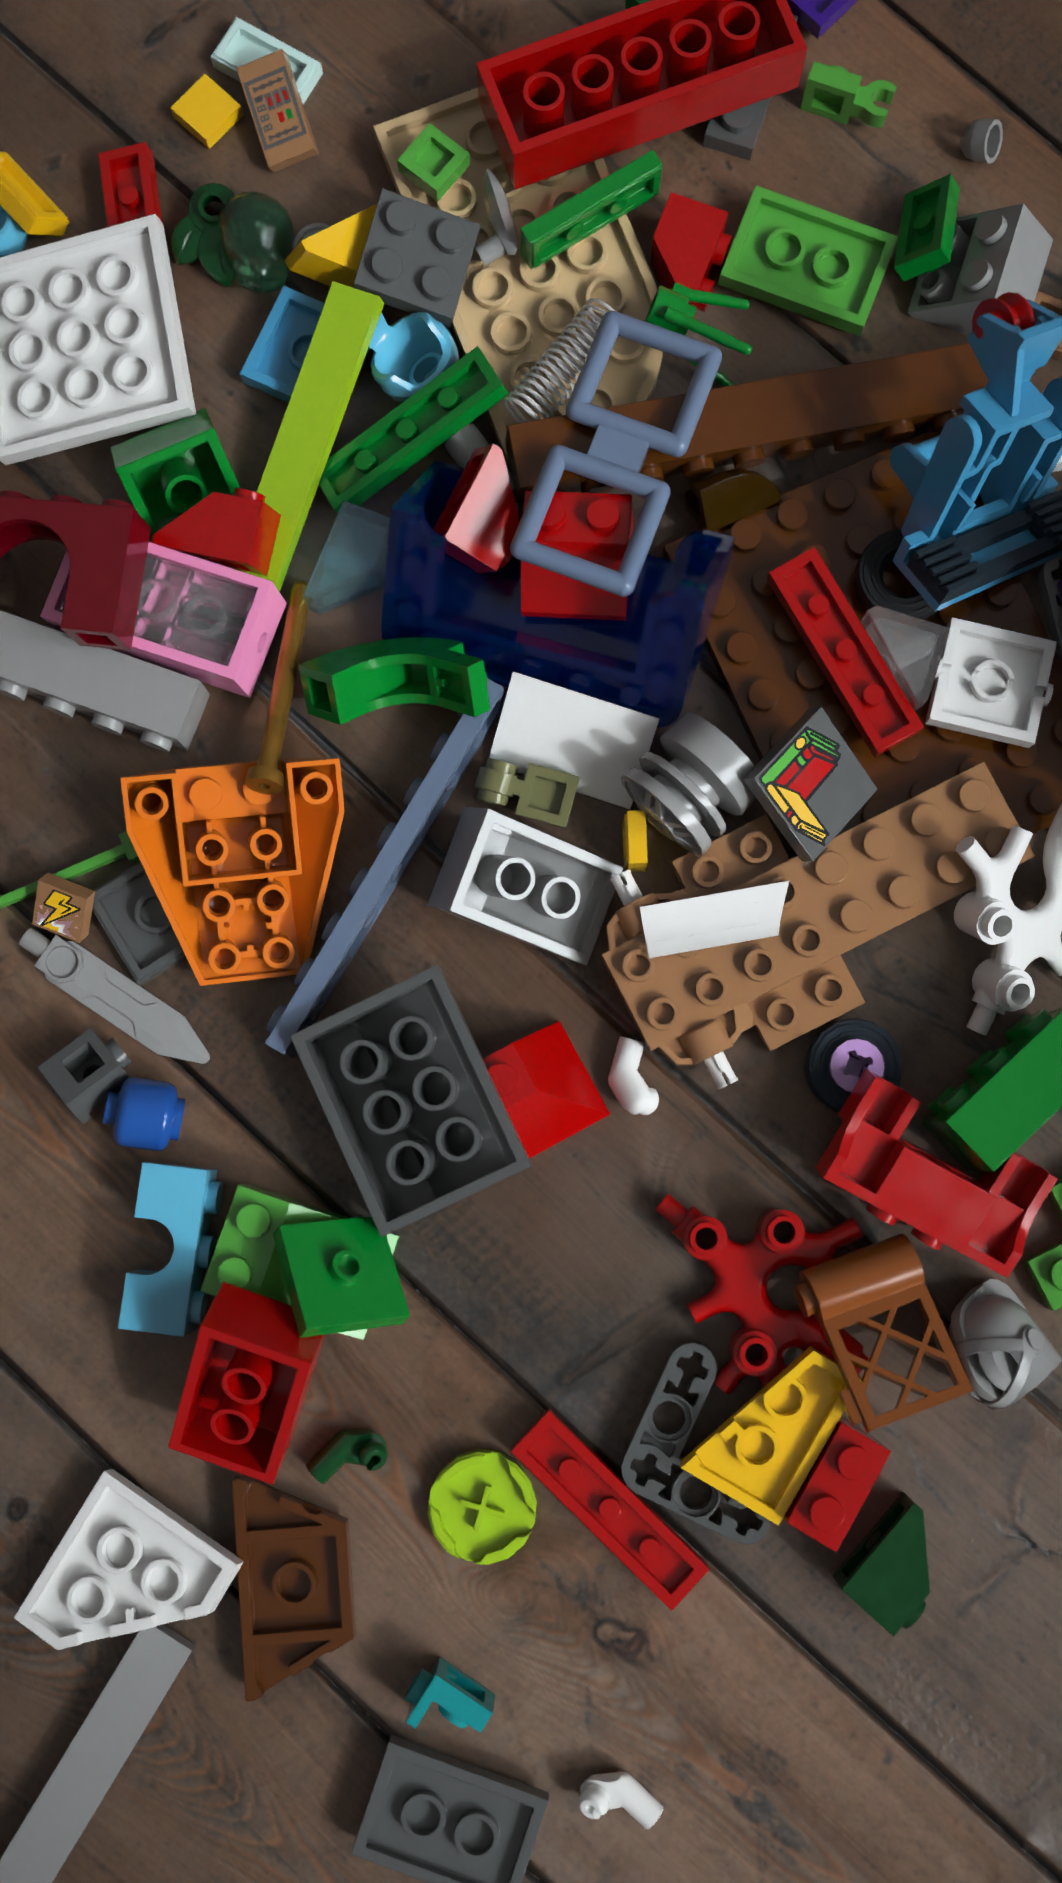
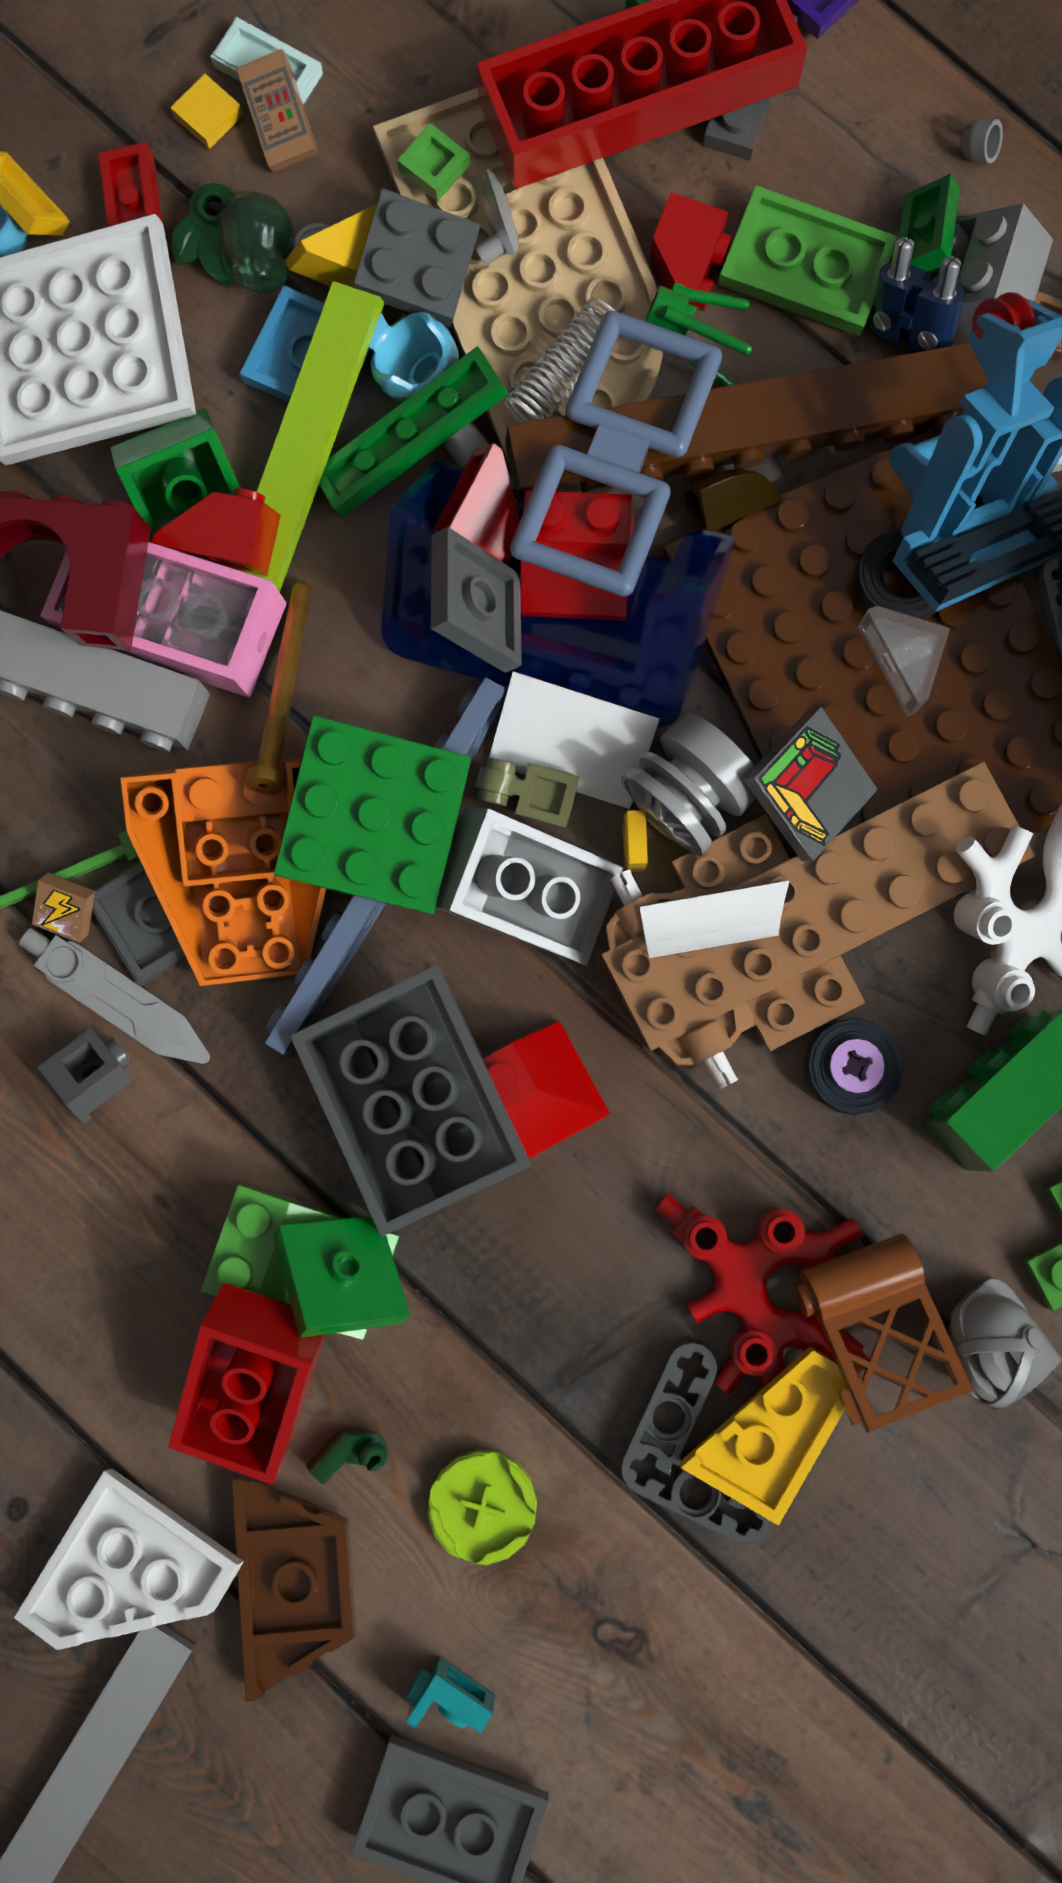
(145, 1113): blue head -> none
(183, 1202): medium azure arch -> none
(351, 559): clear light blue slope -> none
(372, 815): none -> green plate
(394, 673): green arch -> none
(475, 600): none -> dark grey plate
(591, 210): green tile -> none
(610, 1509): red plate -> none
(615, 1791): white arm -> none
(627, 1082): white arm -> none
(837, 1485): red brick -> none
(838, 95): bright green plate -> none
(844, 652): red plate -> none
(890, 1568): dark green slope -> none
(903, 1182): red bracket -> none
(915, 307): none -> dark blue piece
(992, 683): white plate -> none

